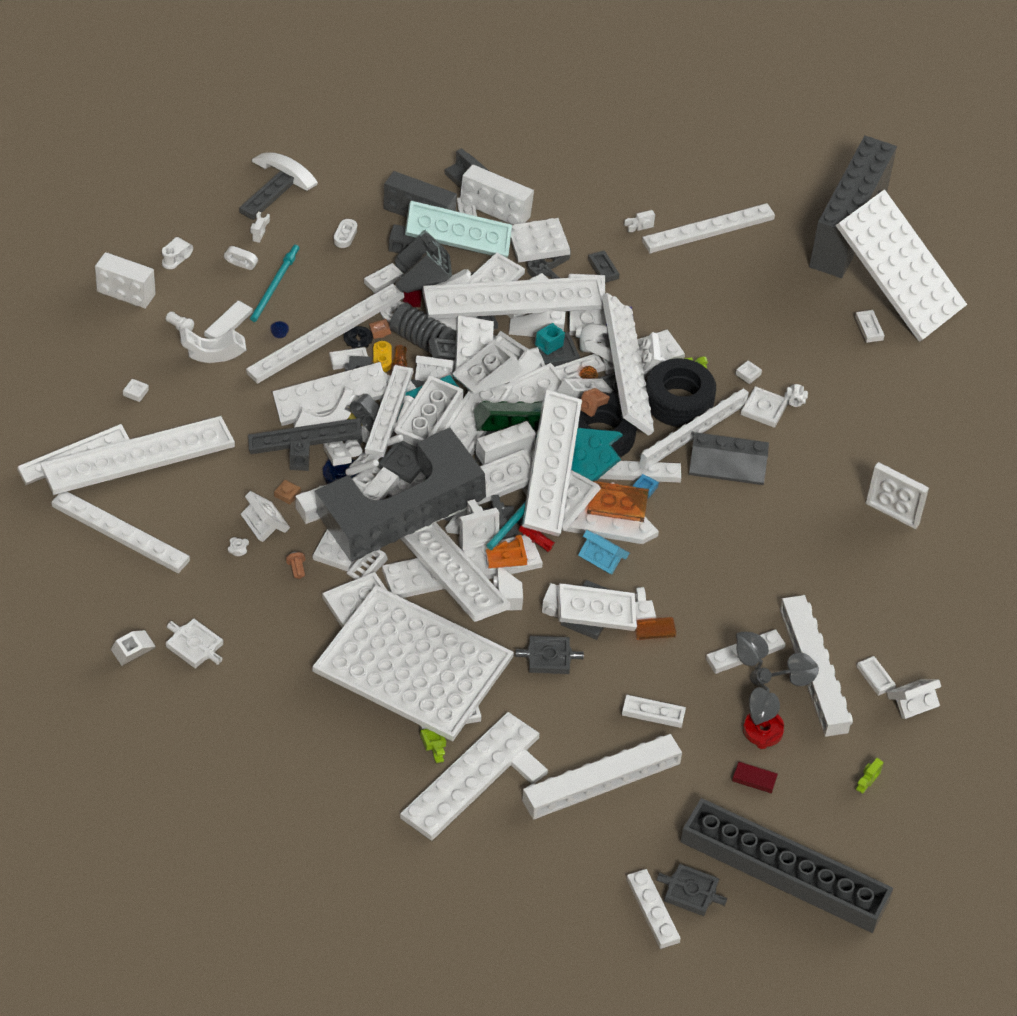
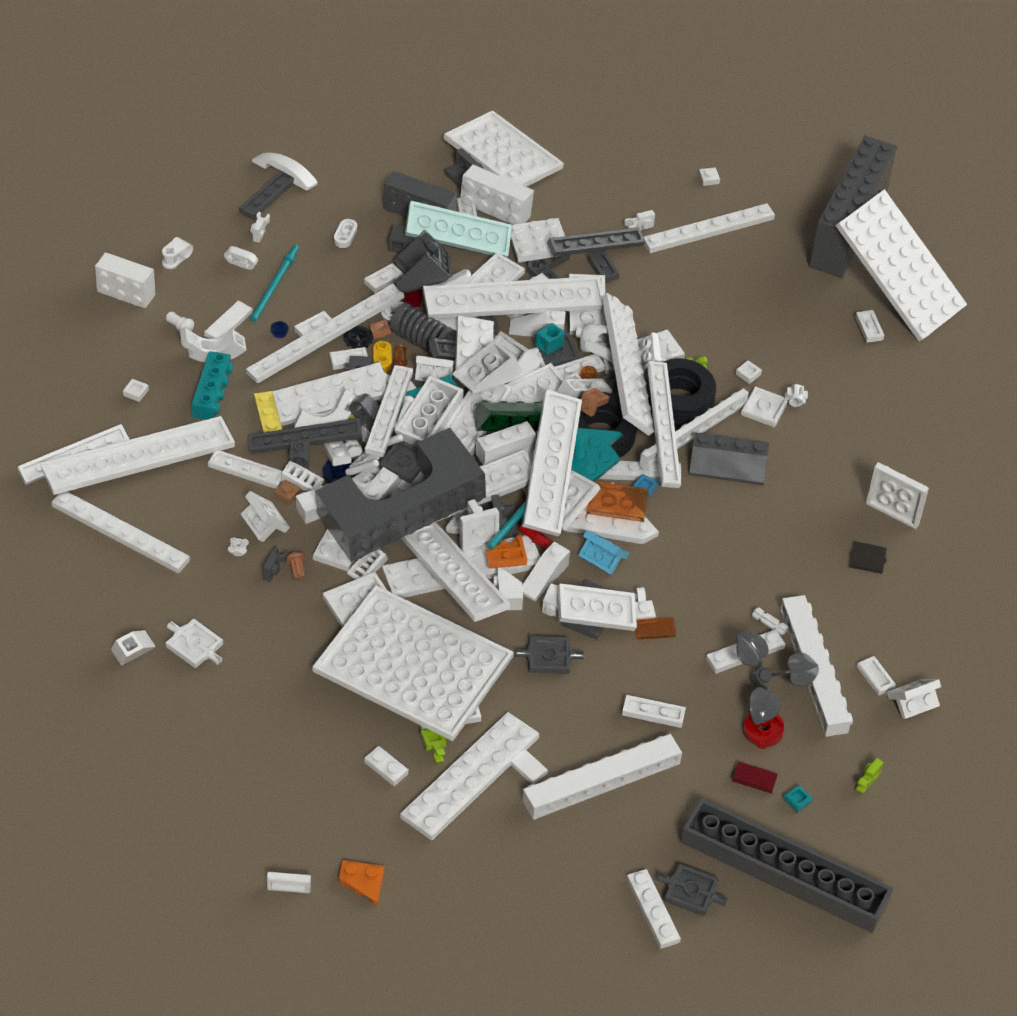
(211, 385): none -> teal brick
(245, 469): none -> white tile
(267, 411): none -> light yellow plate
(272, 565): none -> dark grey plate
(288, 882): none -> white tile
(297, 470): none -> white slope
(311, 323): none -> white plate
(362, 879): none -> orange wing
(386, 766): none -> white plate
(504, 149): none -> white plate
(546, 571): none -> white slope
(596, 241): none -> dark grey plate
(664, 424): none -> white tile
(709, 176): none -> white plate
(769, 621): none -> white axle
(797, 798): none -> teal tile
(867, 557): none -> clear smoke piece

